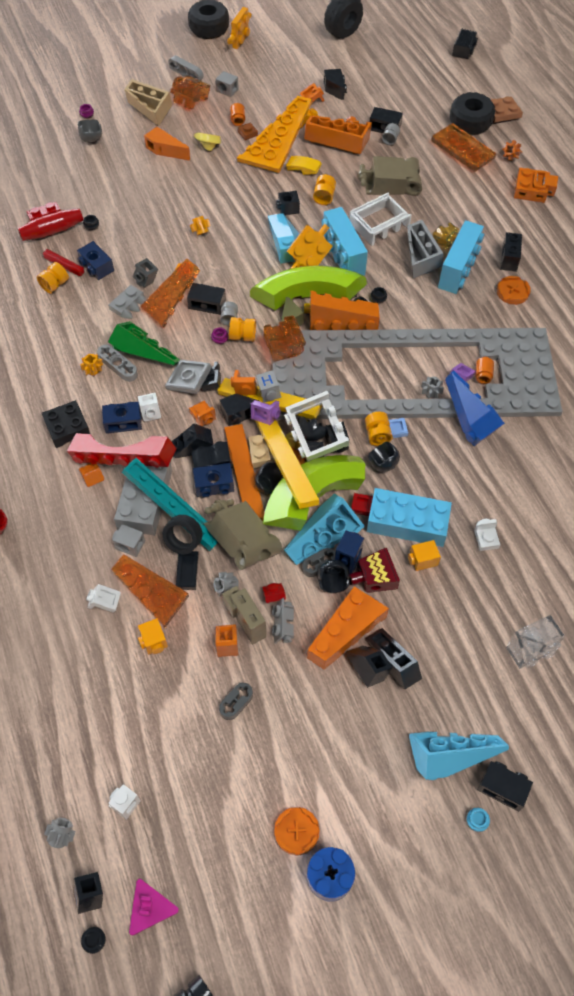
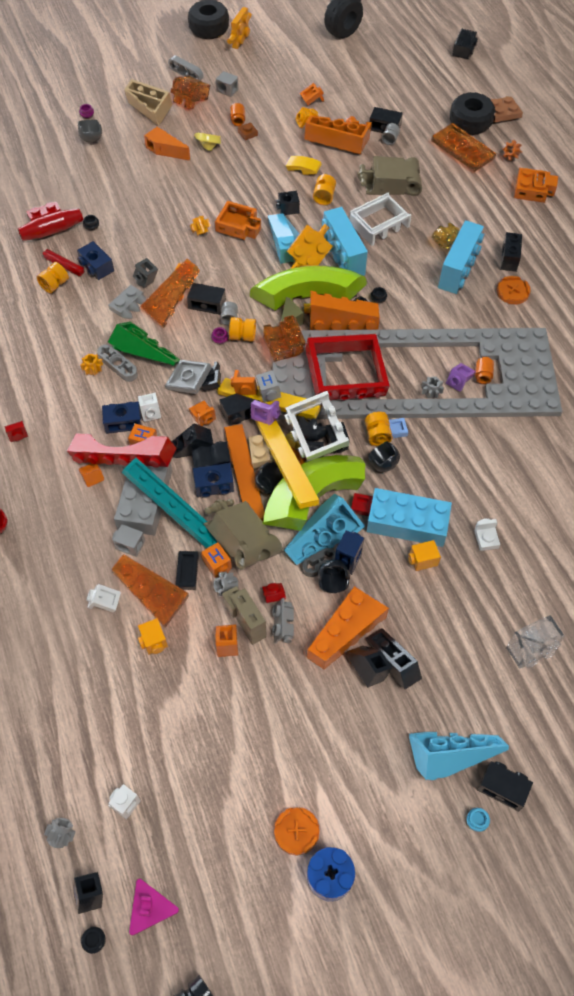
(16, 431): none -> red plate
(65, 422): black brick -> none
(140, 433): none -> orange brick
(176, 545): black tyre -> none
(216, 559): none -> orange brick
(237, 221): none -> orange piece
(239, 704): dark grey beam -> none
(276, 139): light orange wing -> none
(335, 83): black slope -> none
(346, 344): none -> red window
(376, 572): dark red torso -> none
(423, 248): light grey wedge -> none
(474, 416): blue wedge -> none

